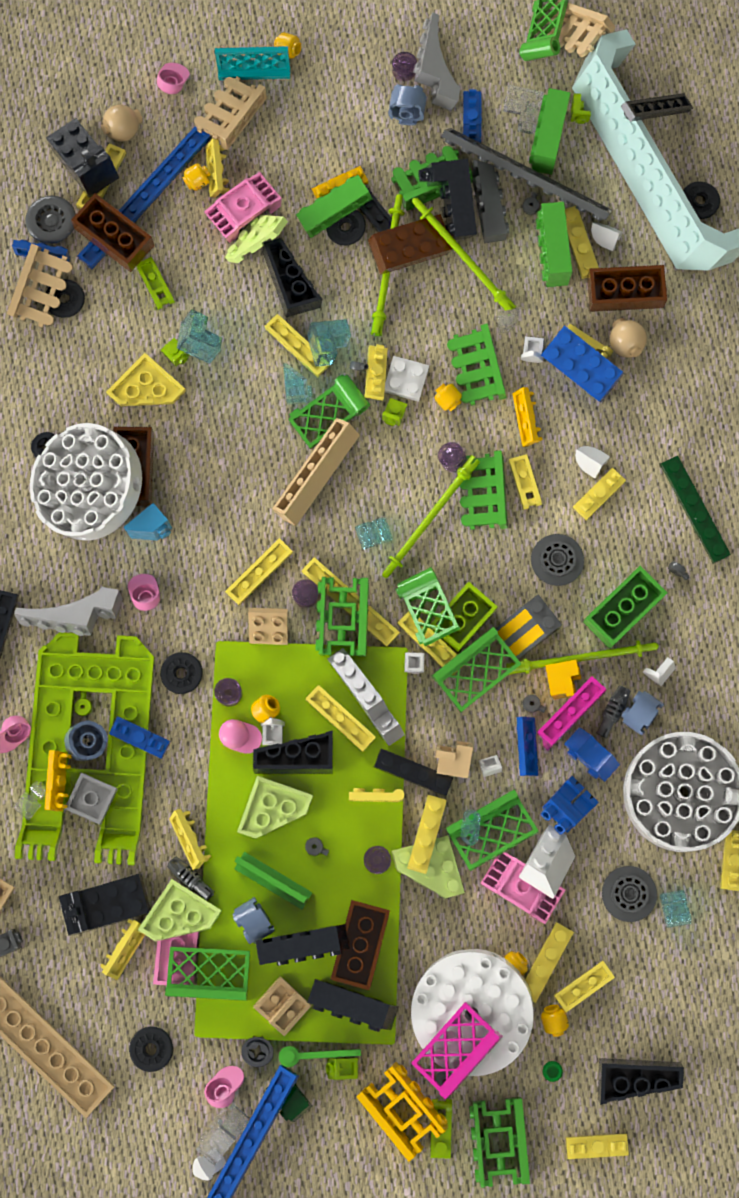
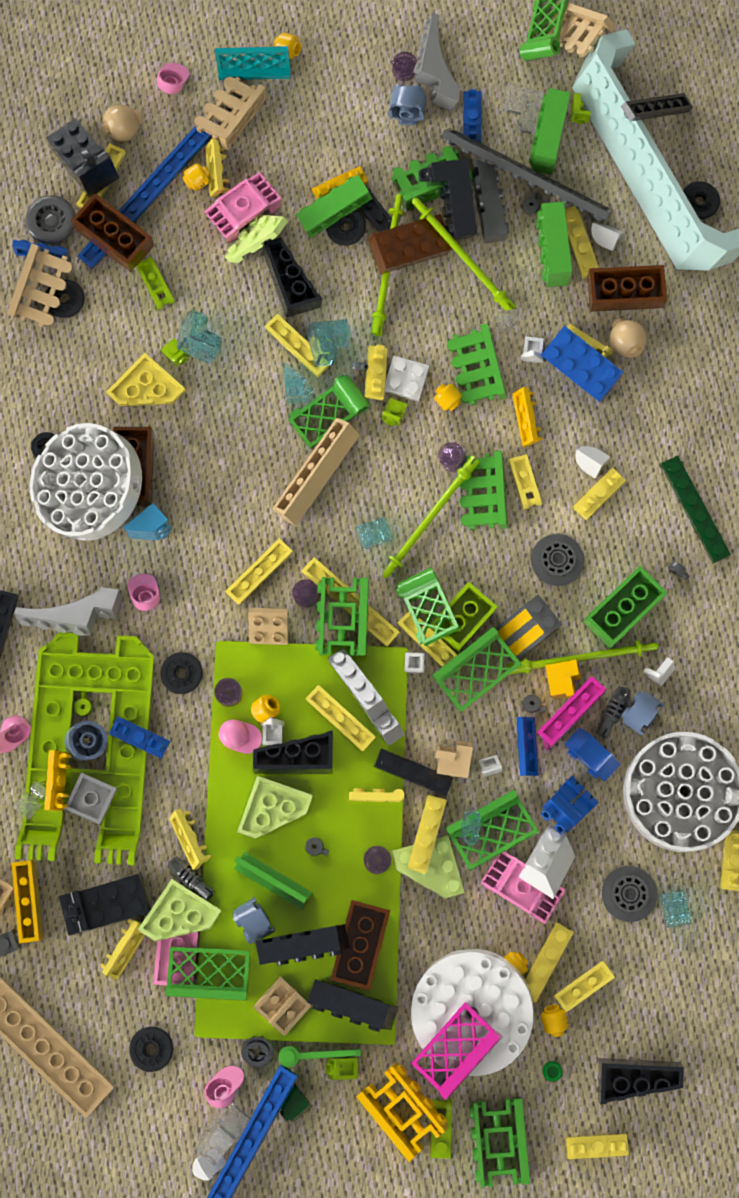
(27, 901): none -> yellow brick

